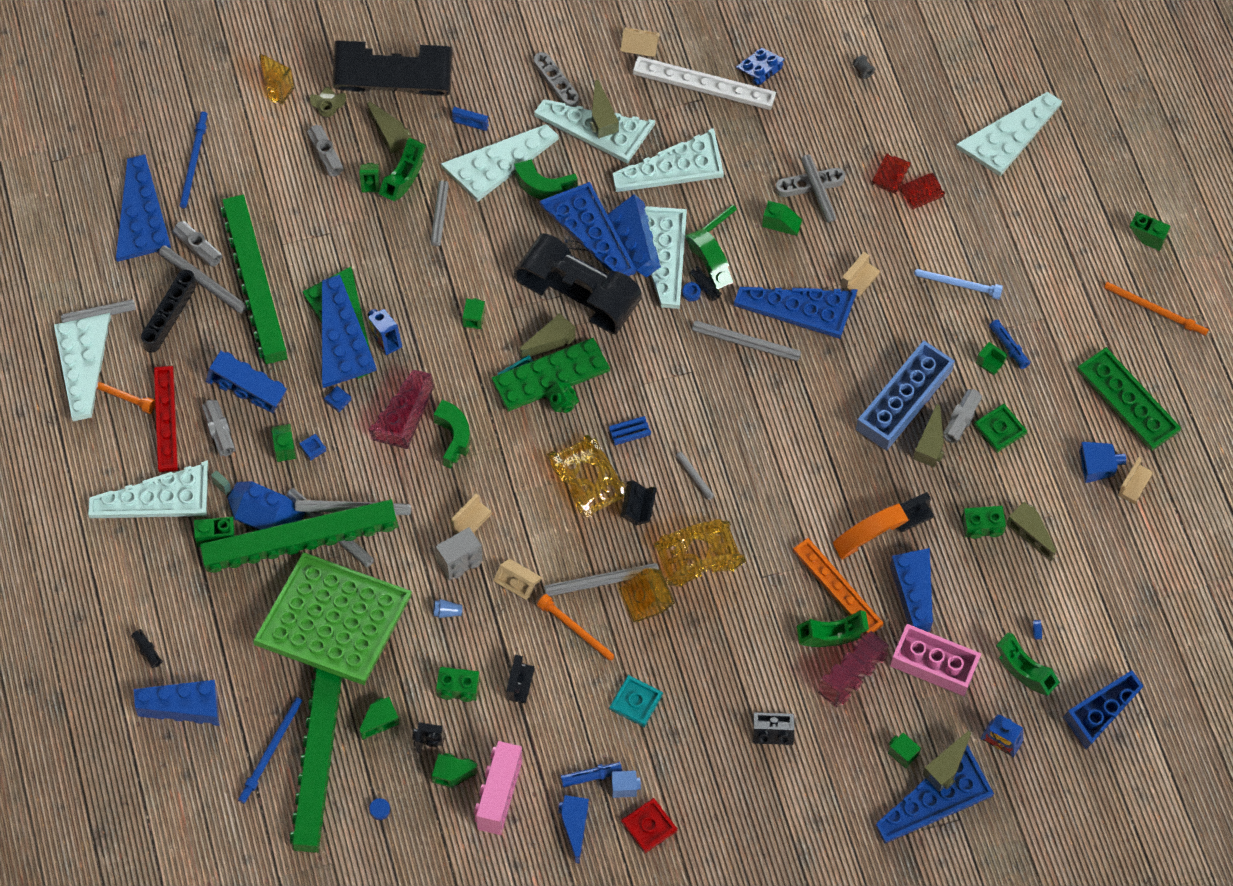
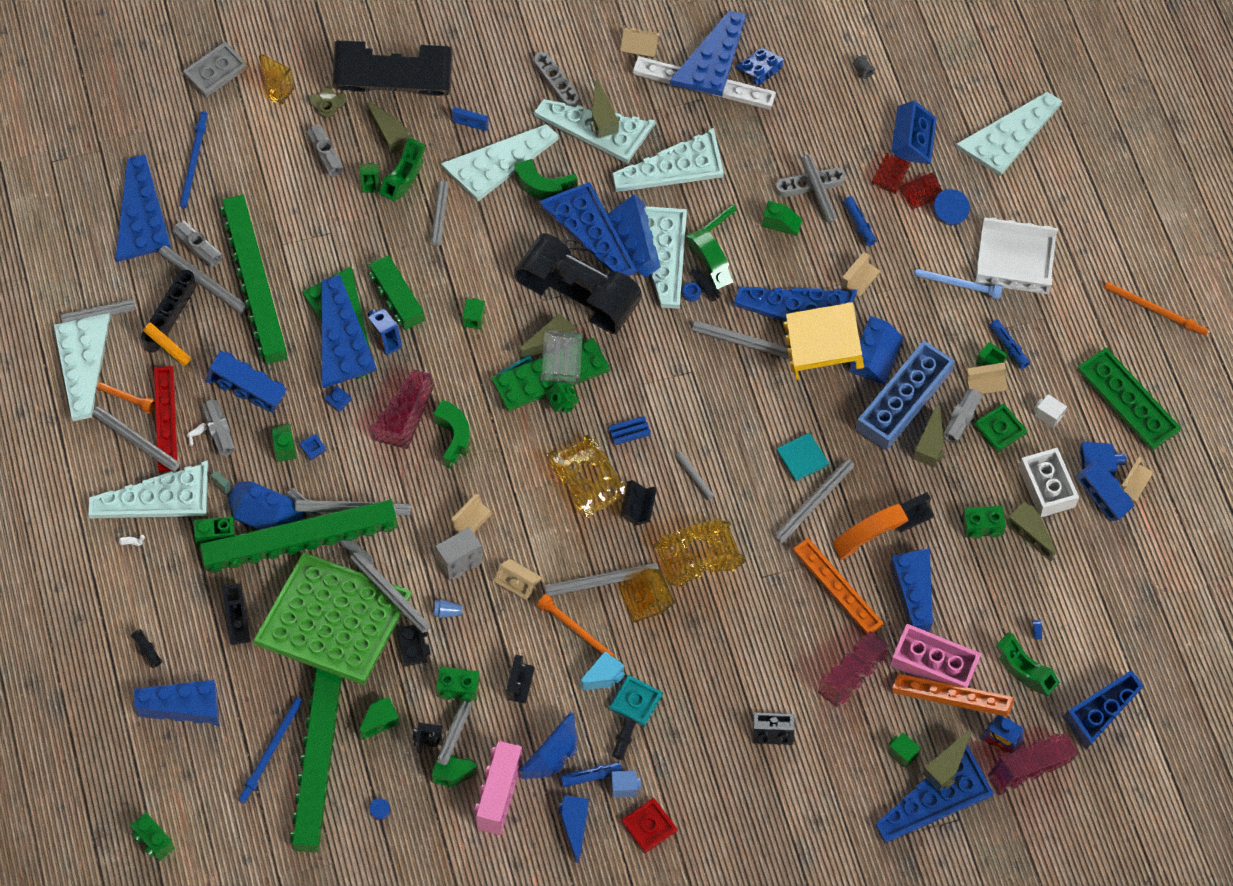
(131, 540): none -> white piece
(136, 439): none -> light grey axle
(152, 837): none -> green brick
(167, 344): none -> light orange axle
(197, 431): none -> white piece
(215, 69): none -> light grey plate
(236, 613): none -> black slope
(390, 592): none -> light grey axle
(396, 292): none -> green brick
(413, 645): none -> black bracket
(454, 732): none -> light grey axle
(553, 752): none -> blue wedge
(561, 356): none -> clear brick
(603, 673): none -> medium azure slope
(623, 738): none -> black pin
(711, 62): none -> blue wing
(802, 457): none -> teal tile
(814, 500): none -> light grey axle
(823, 337): none -> yellow panel
(834, 633): green arch -> none
(862, 226): none -> blue pin
(879, 350): none -> blue slope
(914, 133): none -> blue slope
(951, 207): none -> blue tile
(953, 695): none -> orange plate
(987, 378): none -> tan panel
(1016, 255): none -> white panel
(1031, 762): none -> clear pink wedge
(1048, 482): none -> white brick
(1050, 410): none -> white brick
(1105, 490): none -> blue brick
(1149, 230): green slope -> none

